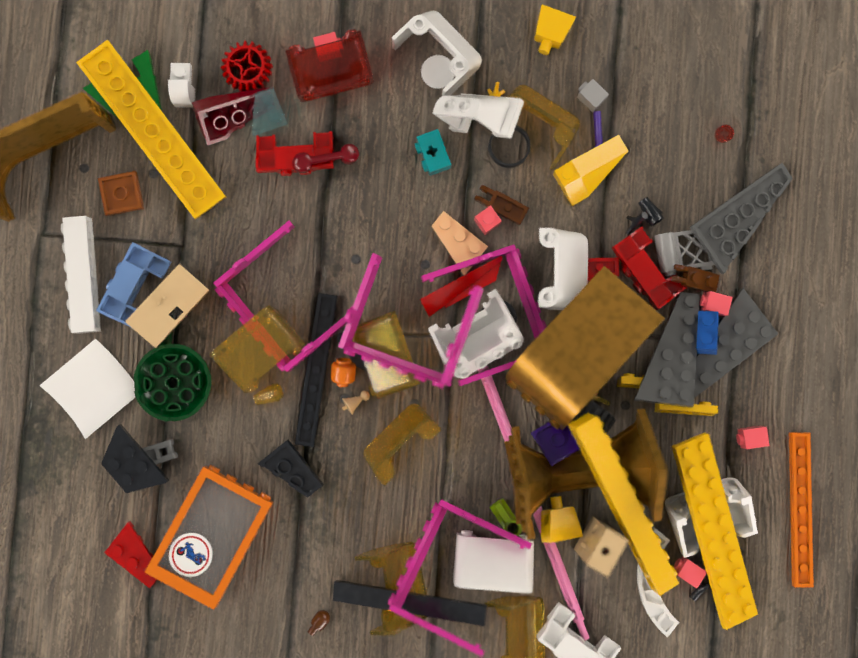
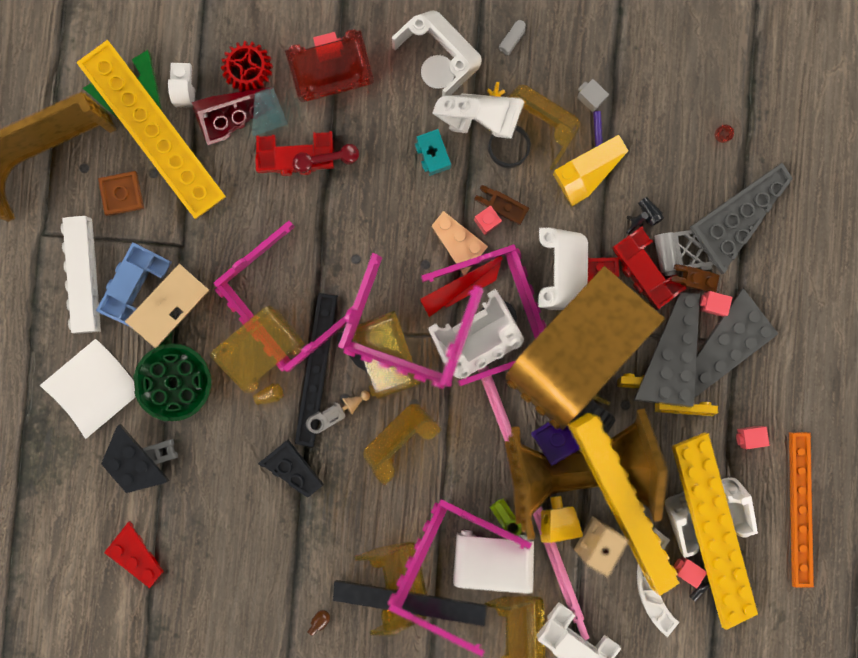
(209, 536): window -> none
(327, 418): none -> light grey piece
(343, 372): orange head -> none
(512, 37): none -> light grey bar
(552, 28): yellow torso -> none
(707, 332): blue brick -> none

